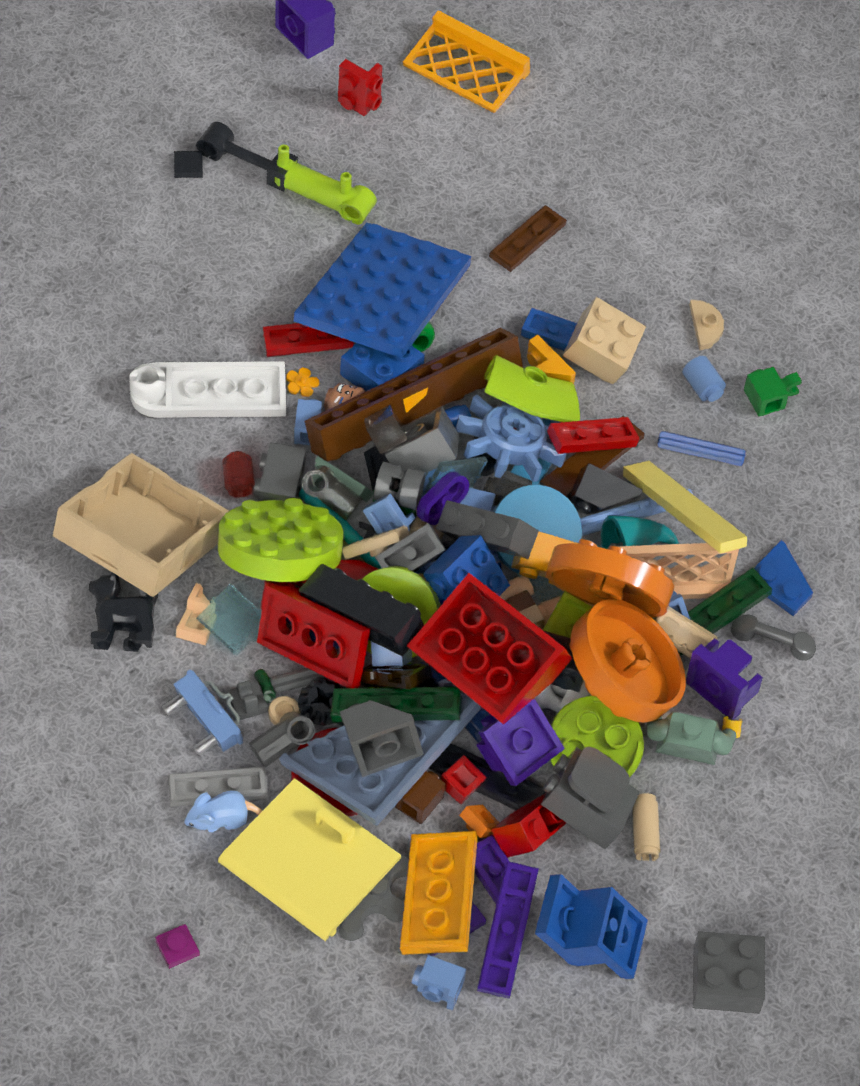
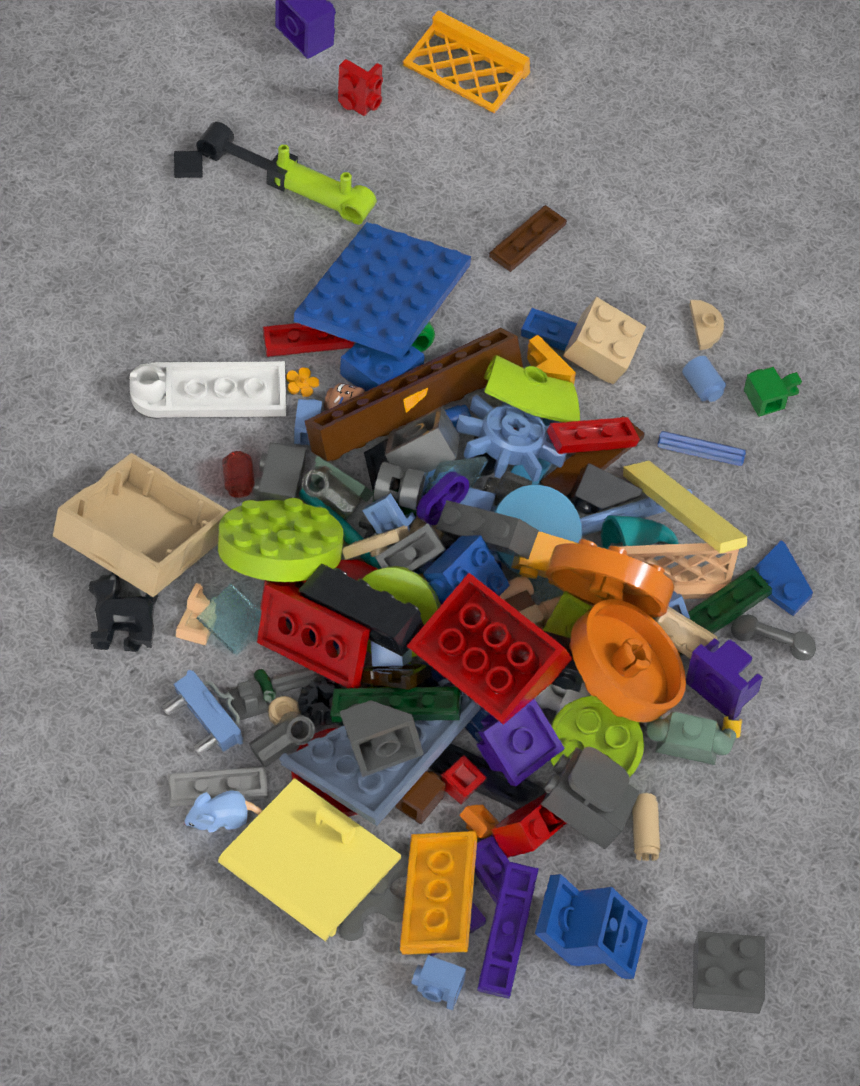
(177, 946): magenta plate -> none
(385, 429): clear smoke brick -> none

